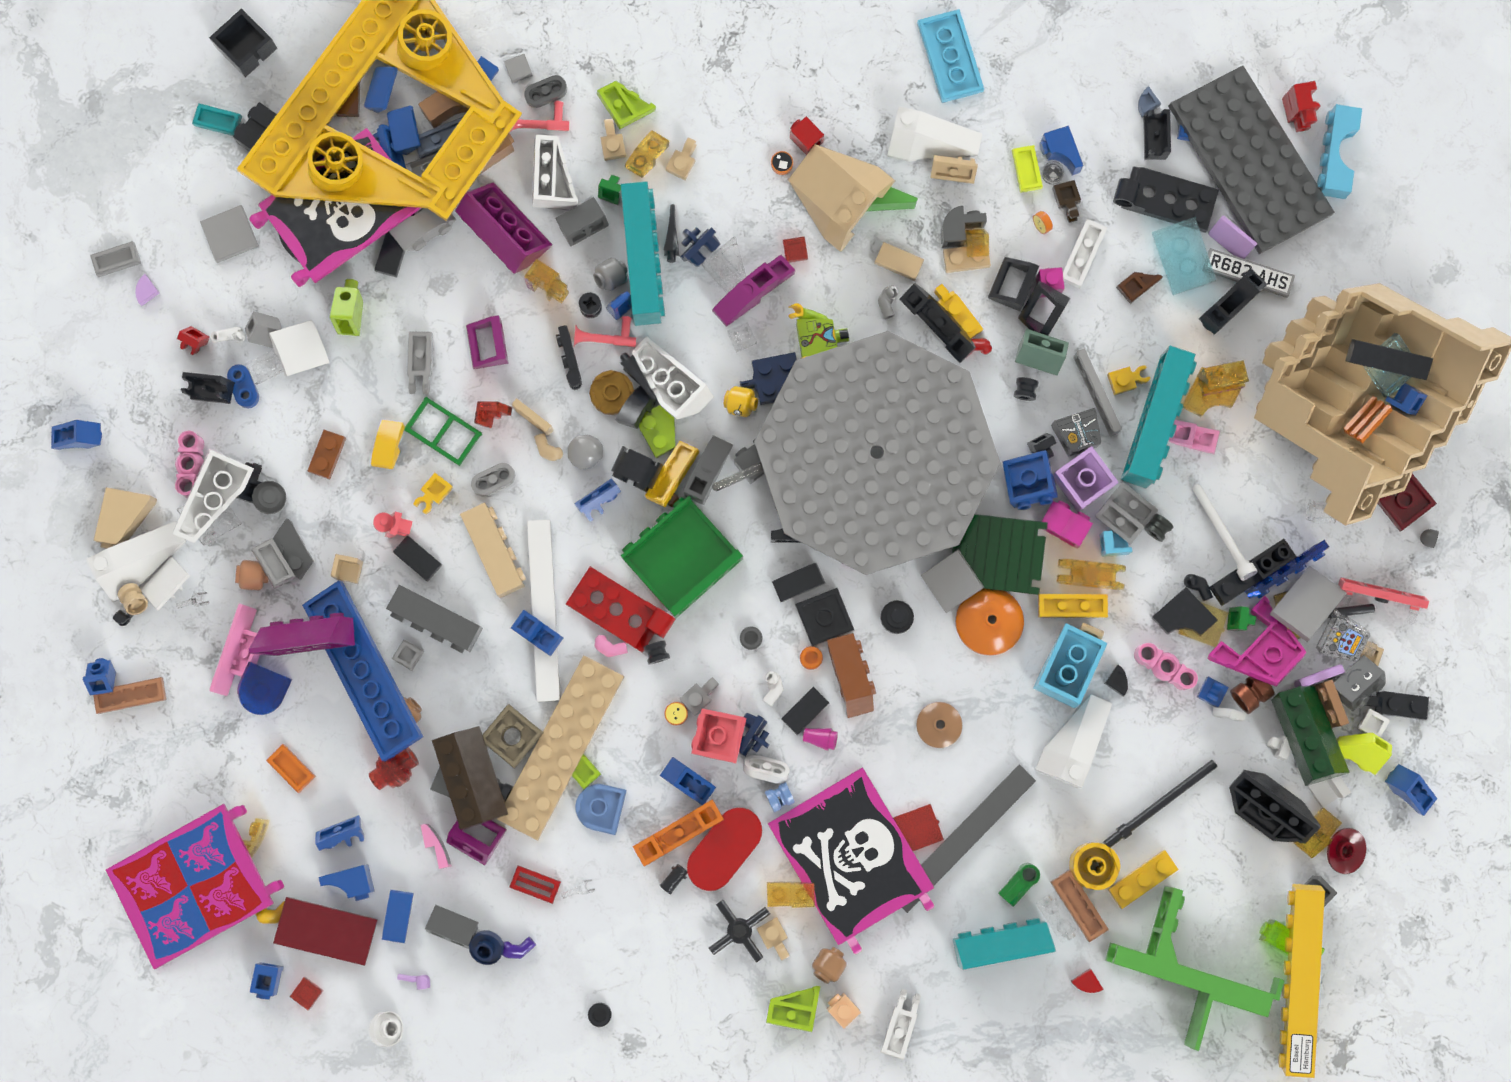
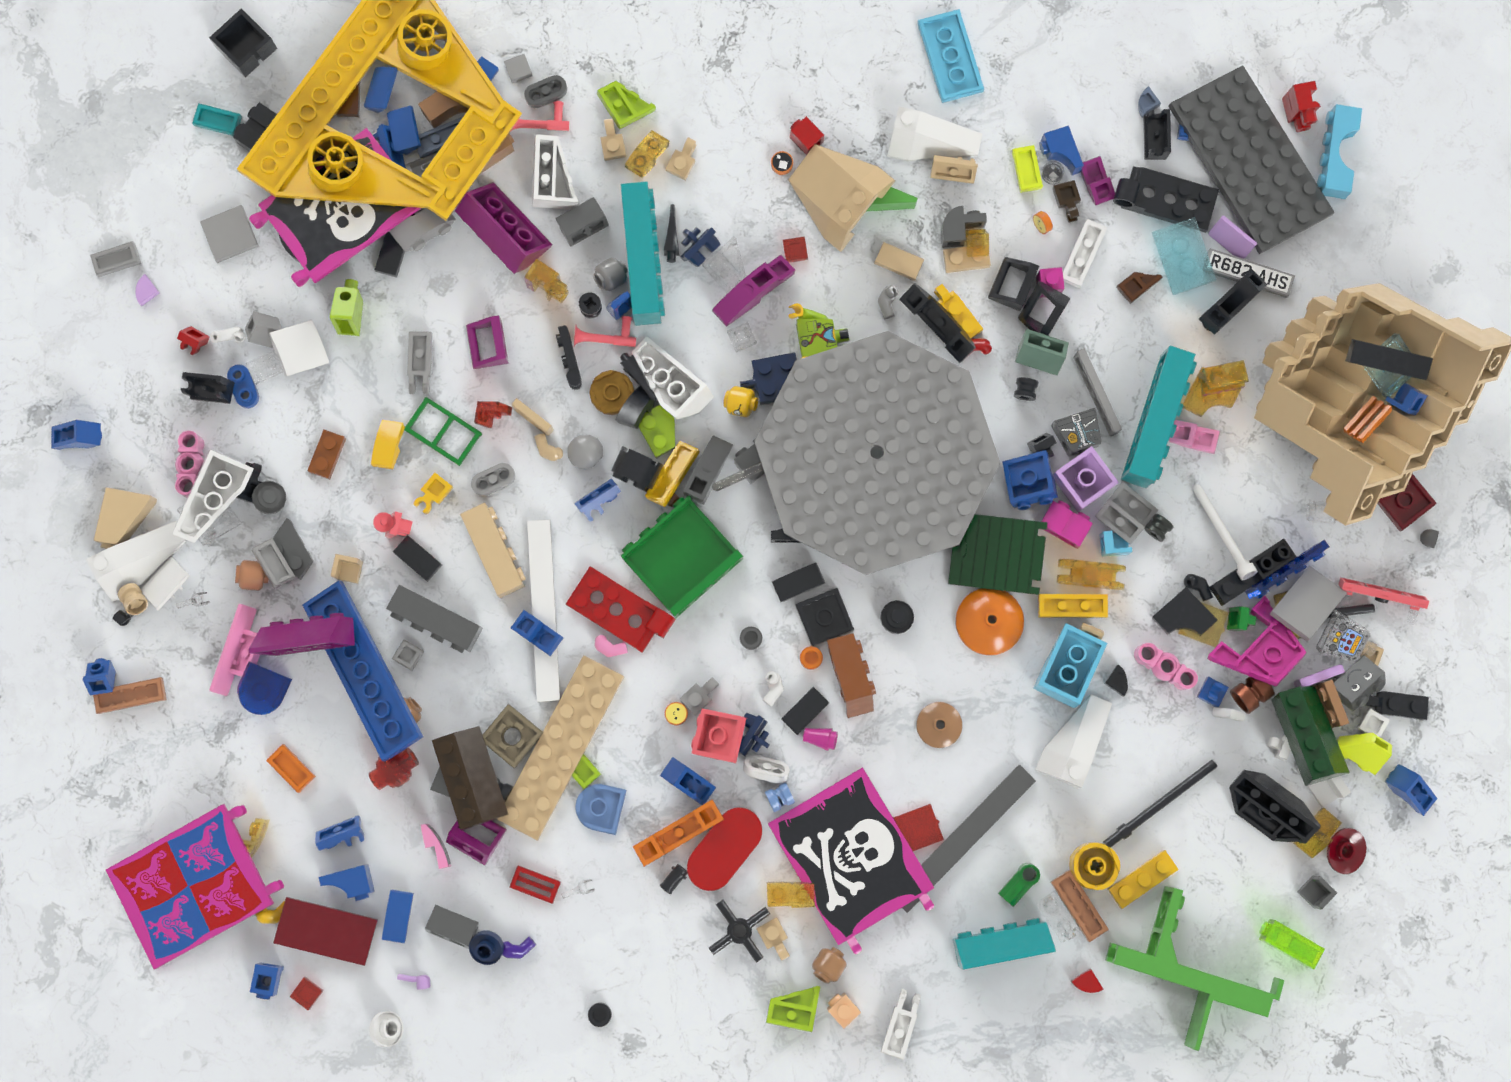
(610, 190): green tile -> none
(656, 652): black wheel -> none
(952, 581): light grey tile -> none
(1096, 181): none -> magenta slope
(1124, 379): yellow plate -> none
(1303, 980): yellow brick -> none

